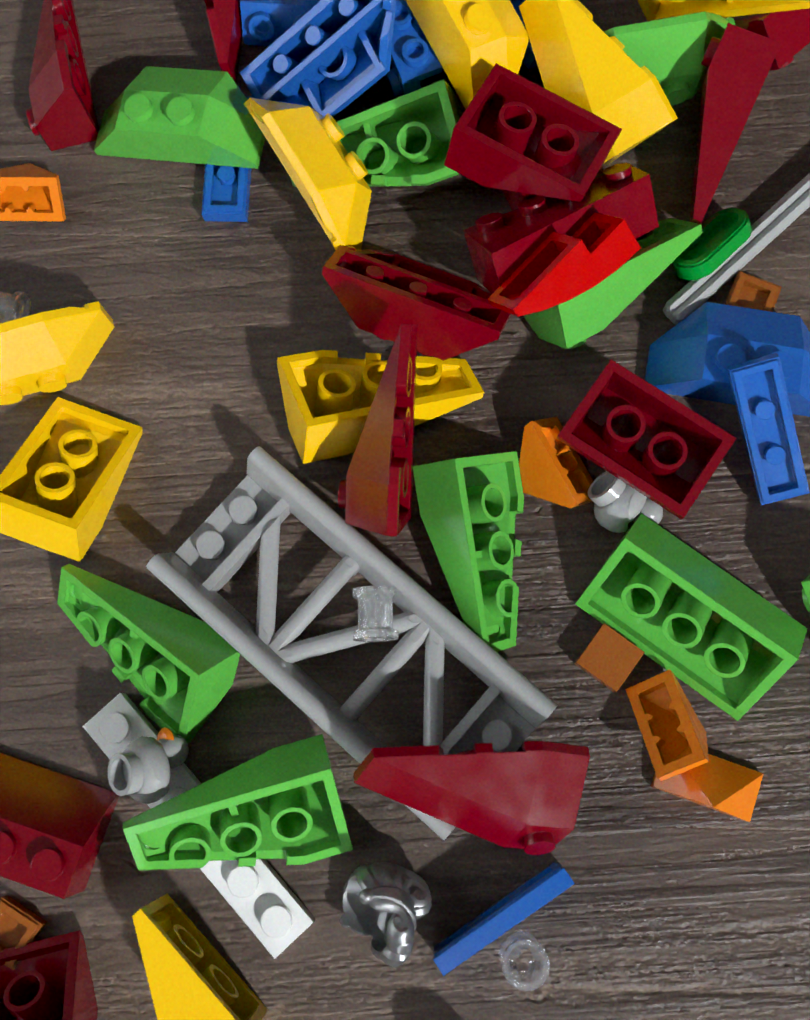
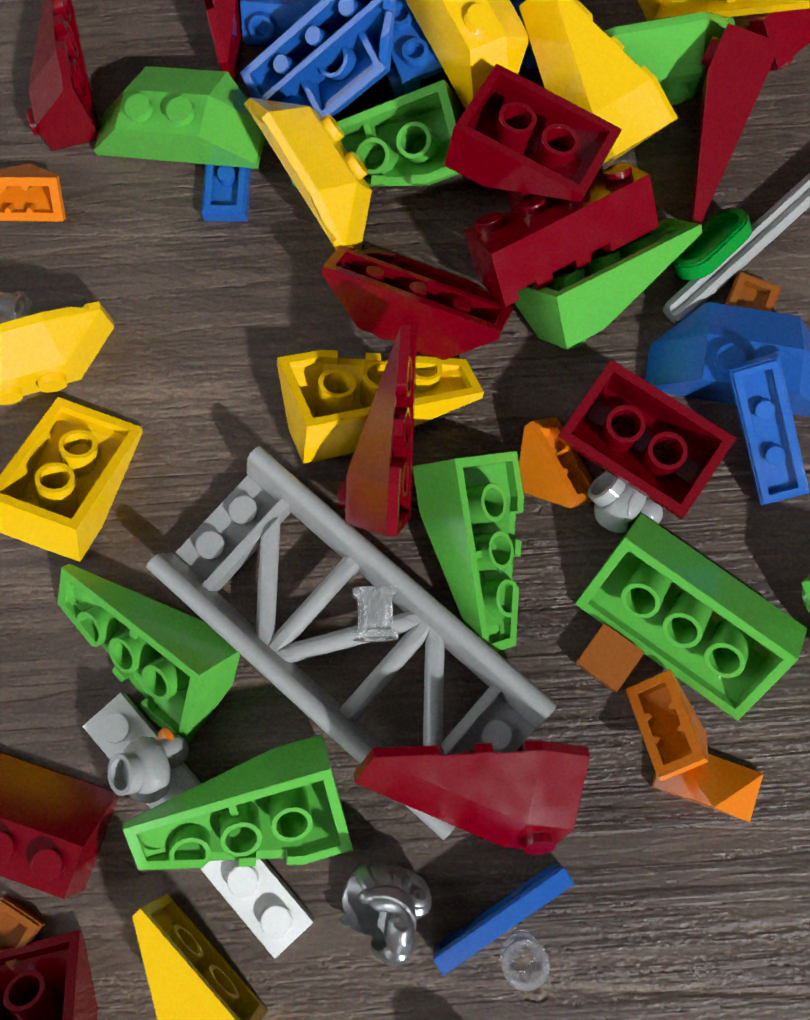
(567, 266): red slope -> none

